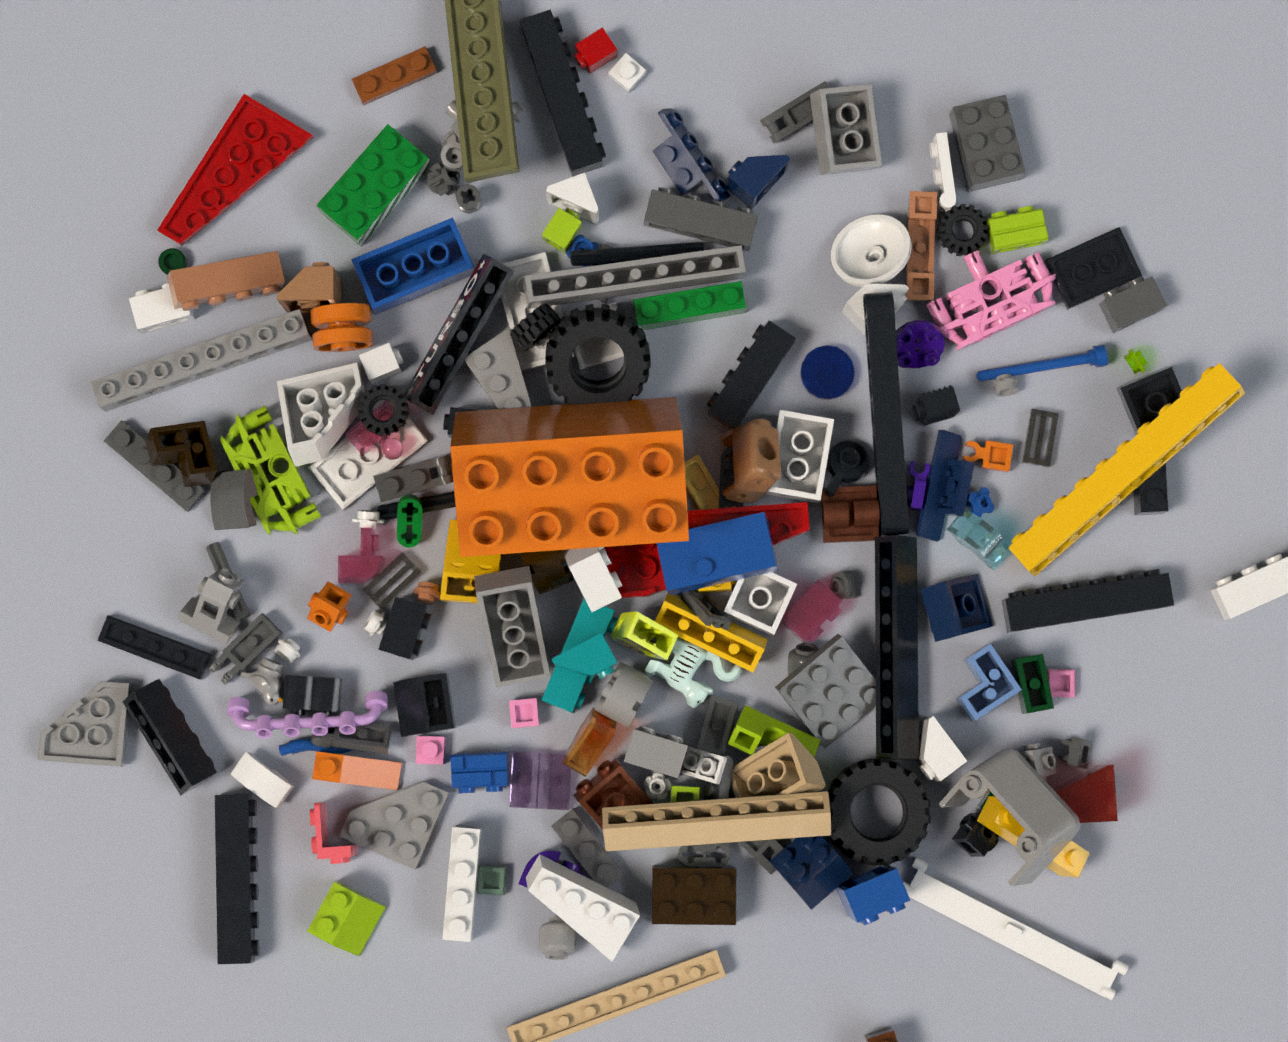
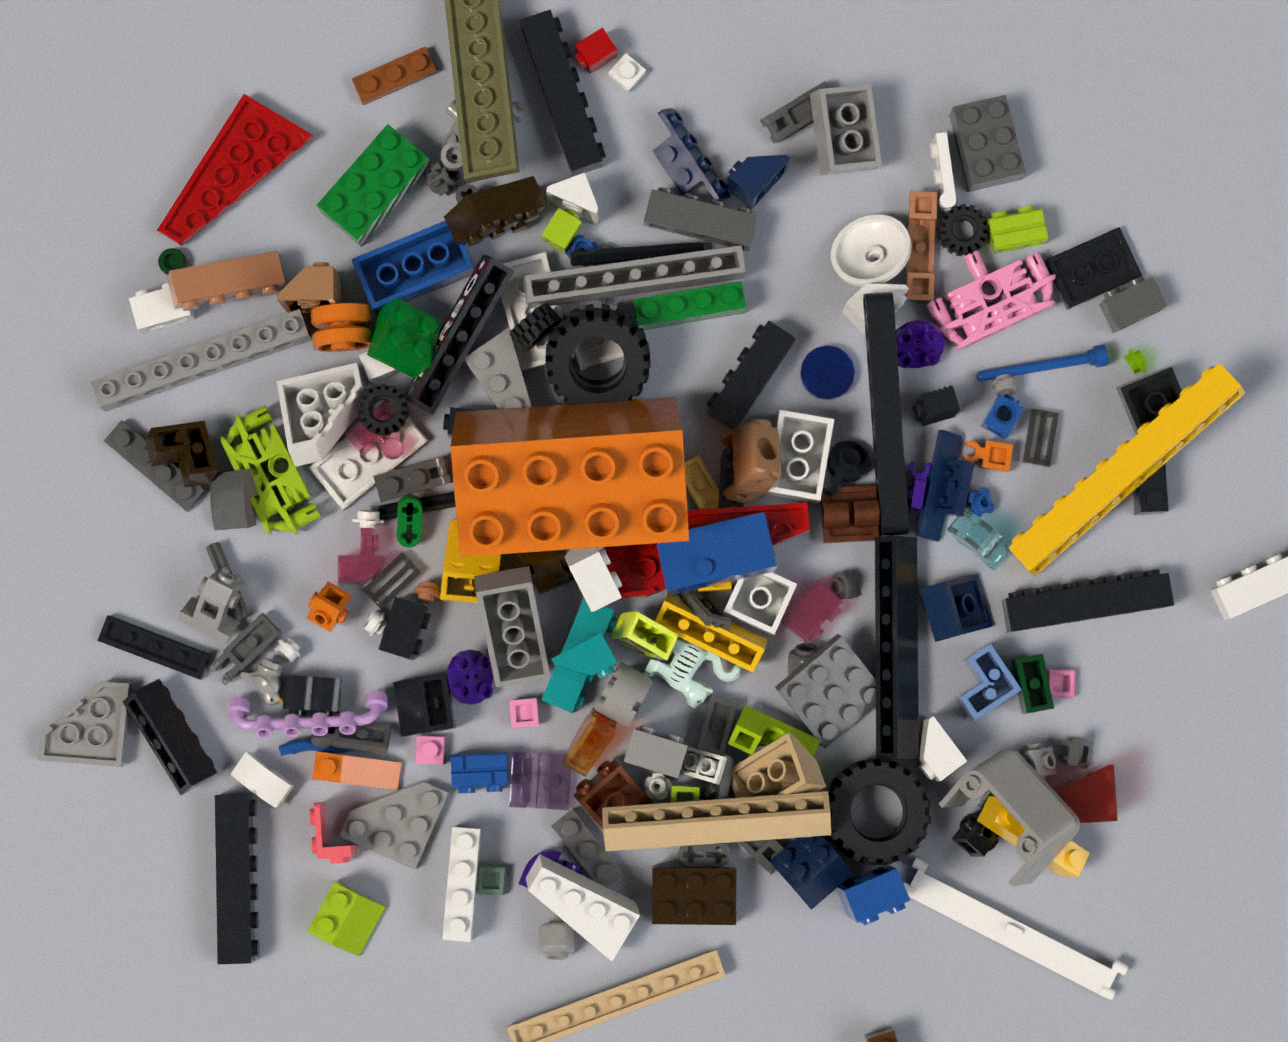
(404, 338): none -> green brick
(461, 677): none -> dark purple plate
(495, 211): none -> dark brown brick
(994, 424): none -> blue brick

